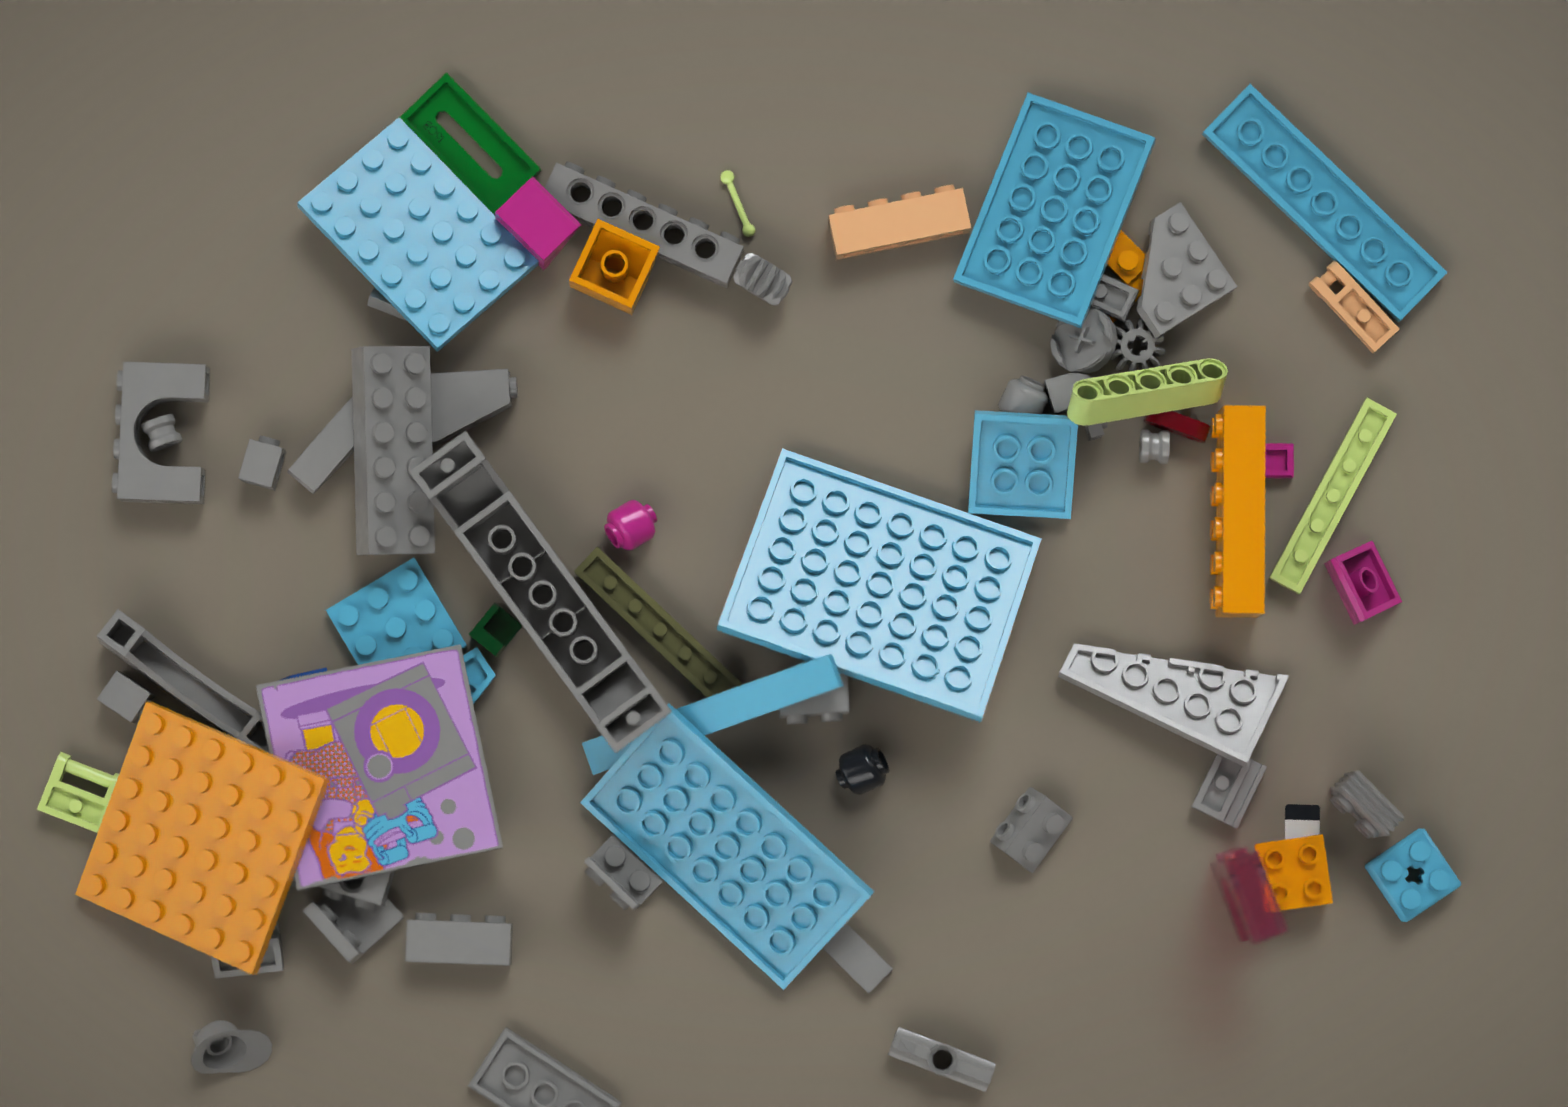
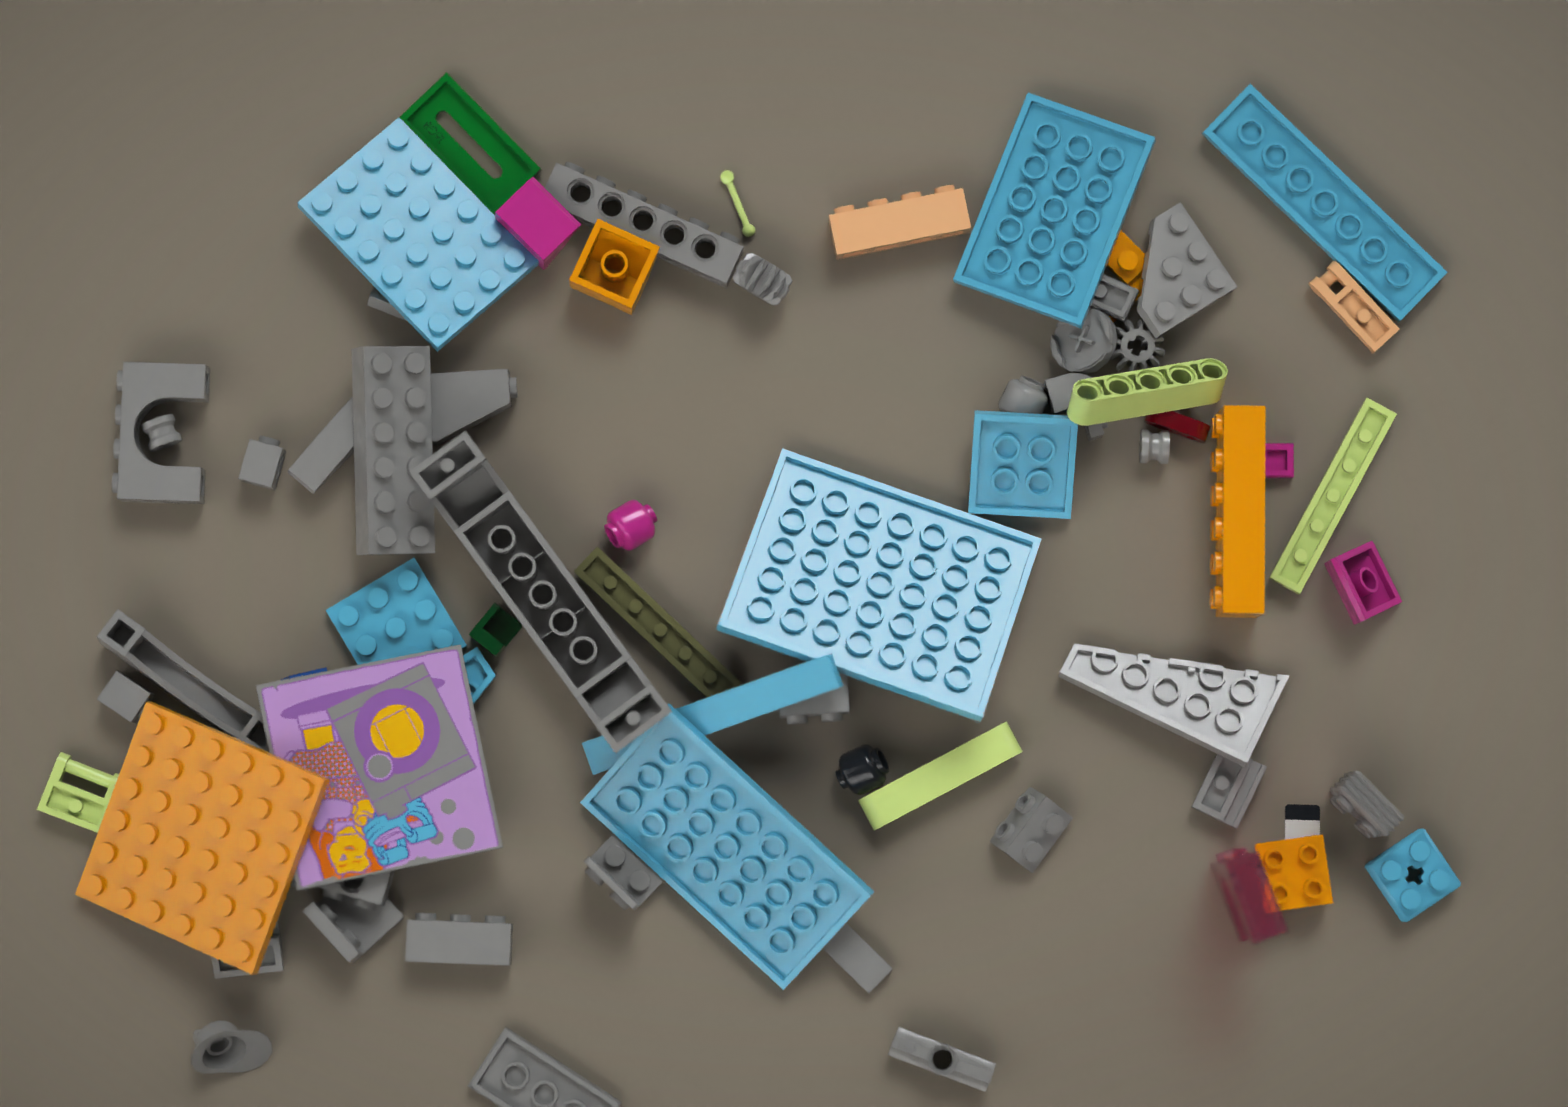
(940, 775): none -> yellowish green beam

